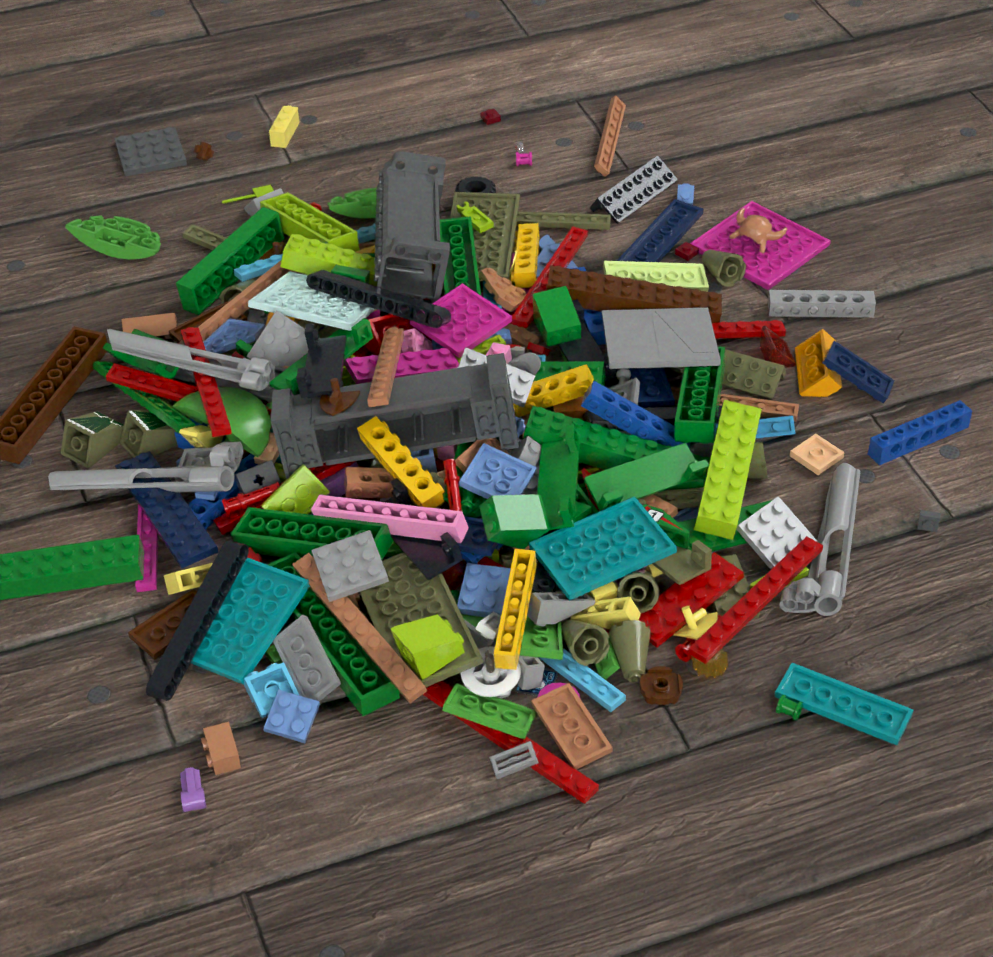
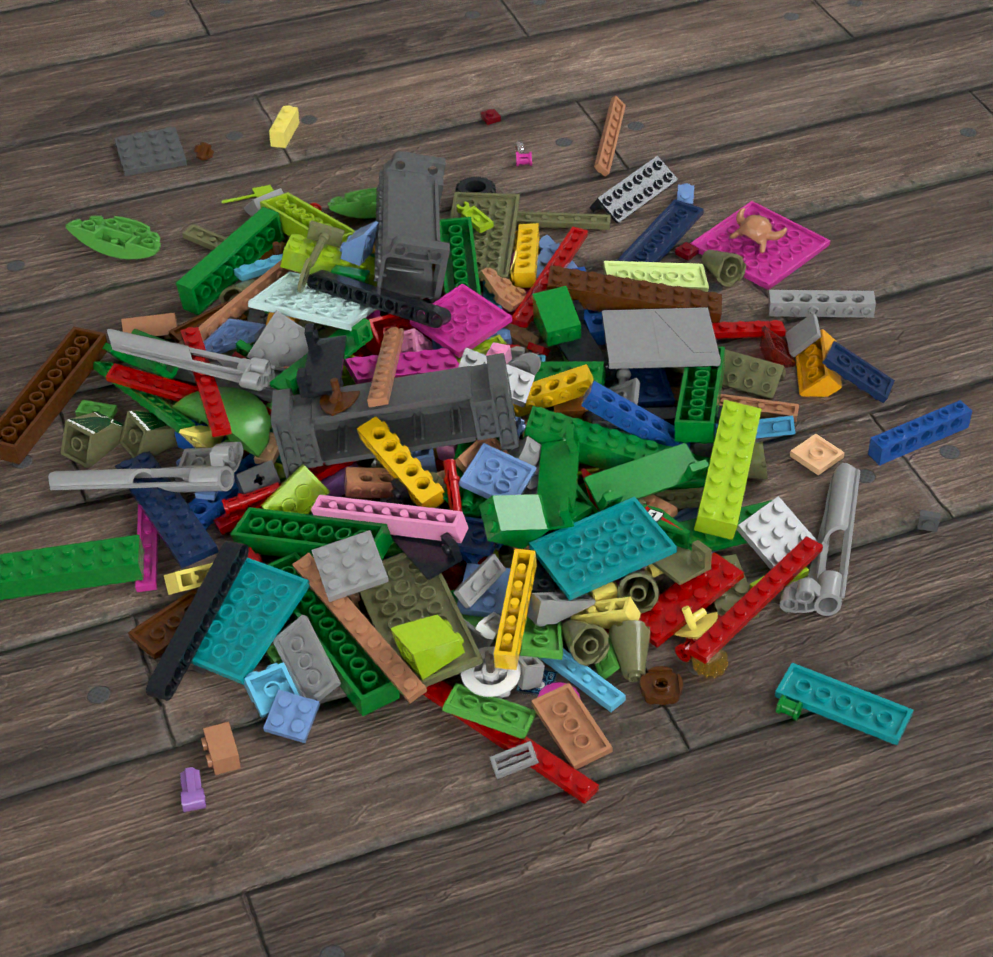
(89, 407): none -> bright green plate
(323, 235): none -> olive piece
(359, 244): none -> medium blue slope
(479, 581): none -> light grey plate
(803, 334): none -> light grey tile

